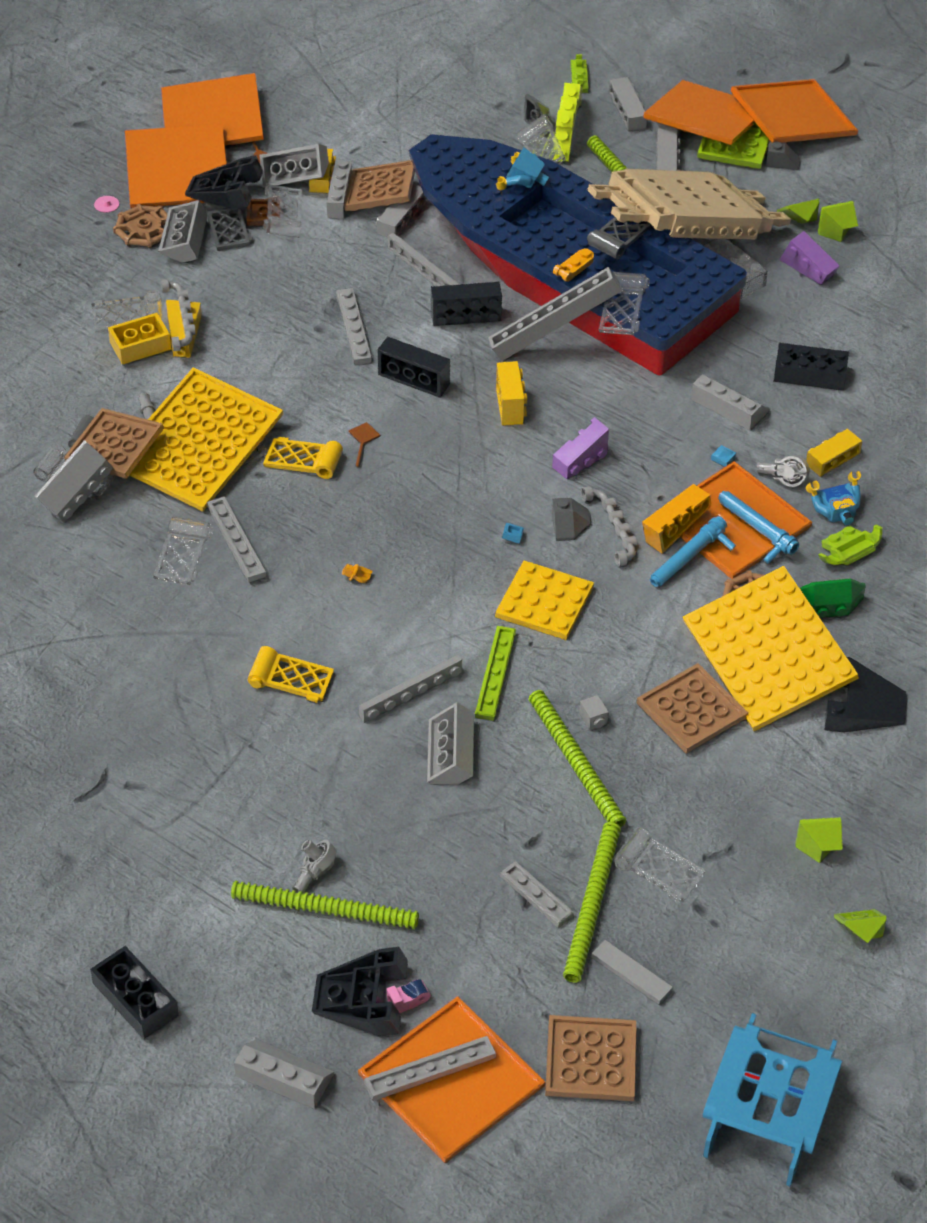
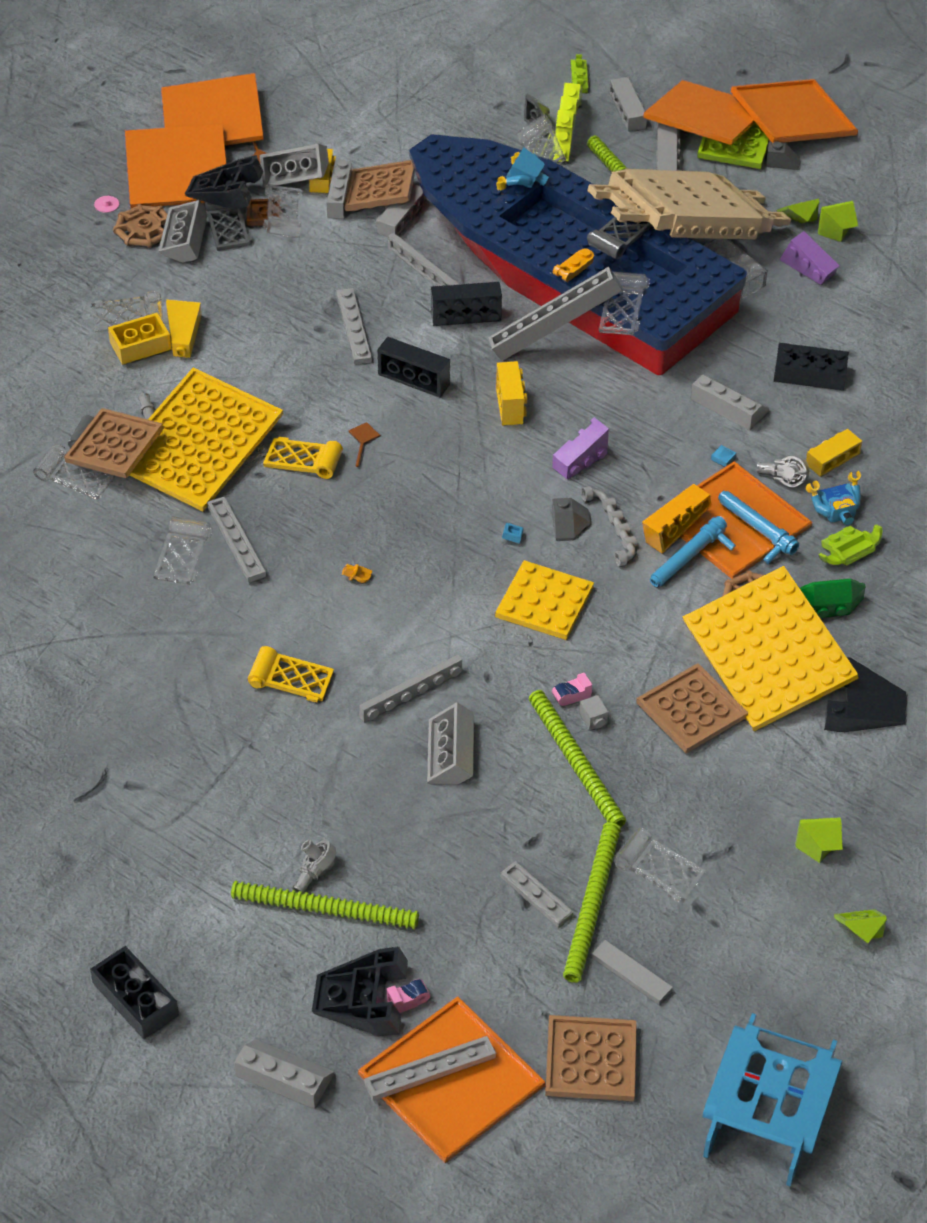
(74, 481): light grey slope -> none
(185, 307): light grey bar -> none
(495, 673): lime tile -> none
(573, 690): none -> bright pink leg

